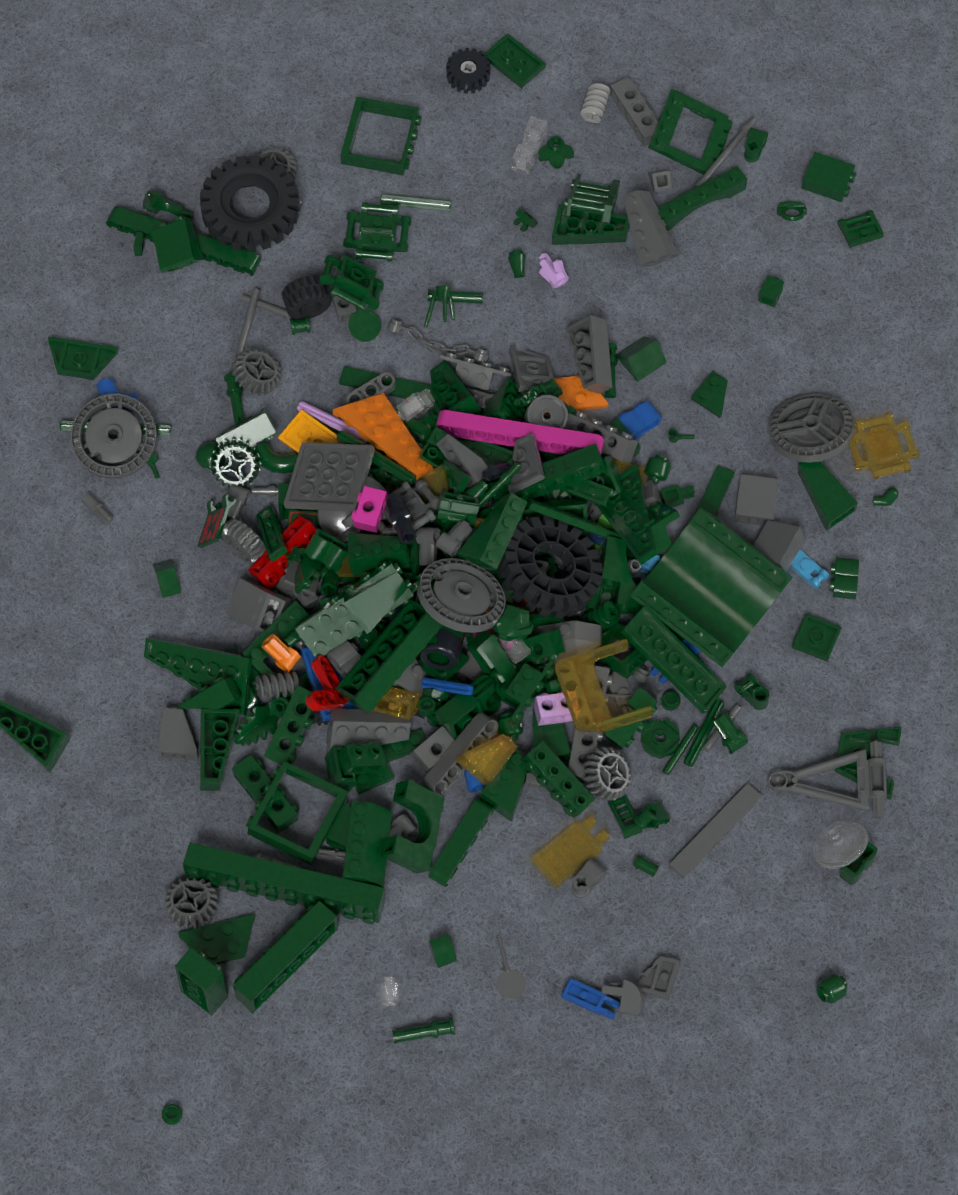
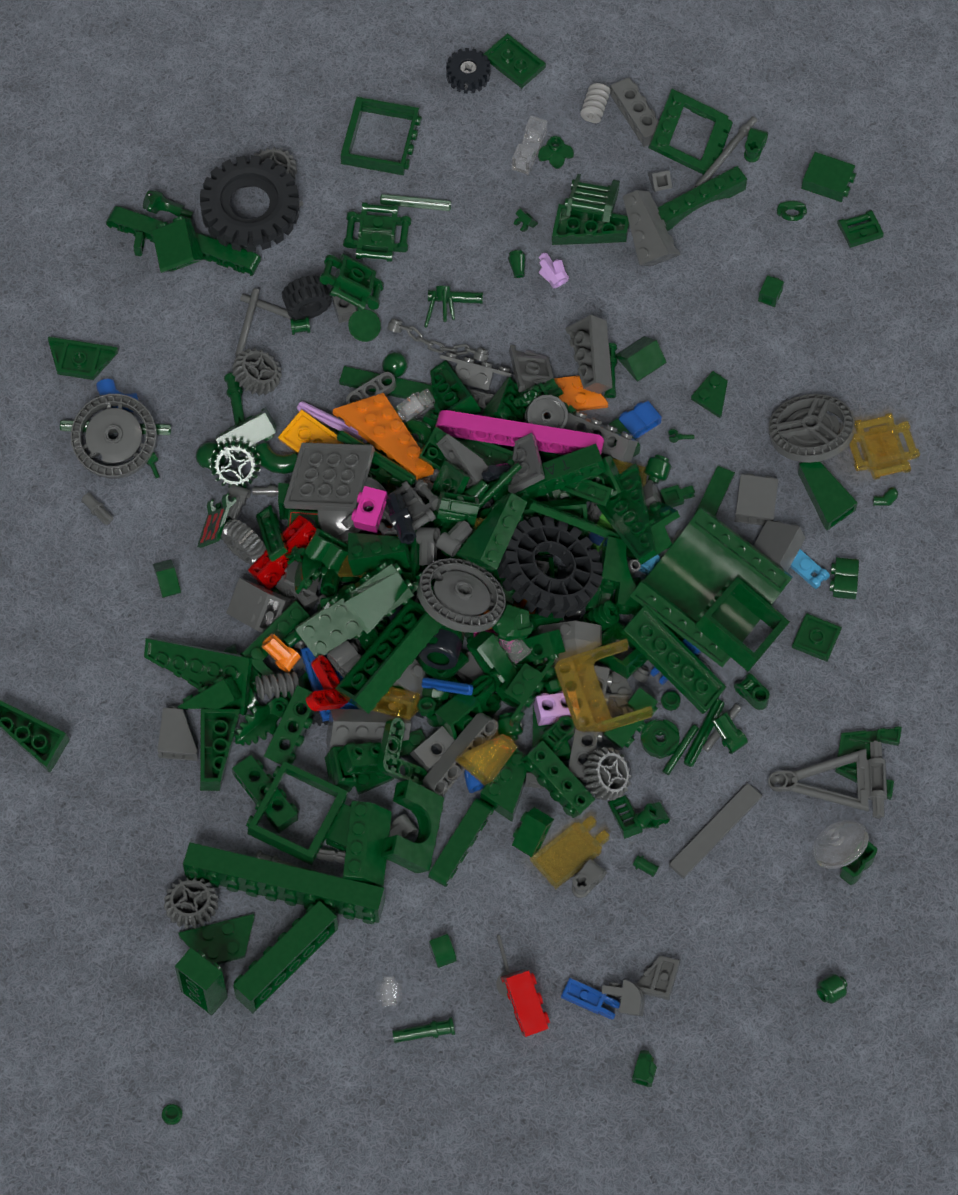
(392, 757): none -> dark green beam
(395, 364): none -> dark green piece
(436, 481): clear yellow piece -> none
(526, 1002): none -> red wedge
(532, 831): none -> dark green brick
(556, 737): none -> dark green piece
(644, 1069): none -> dark green rock
(725, 639): none -> dark green window

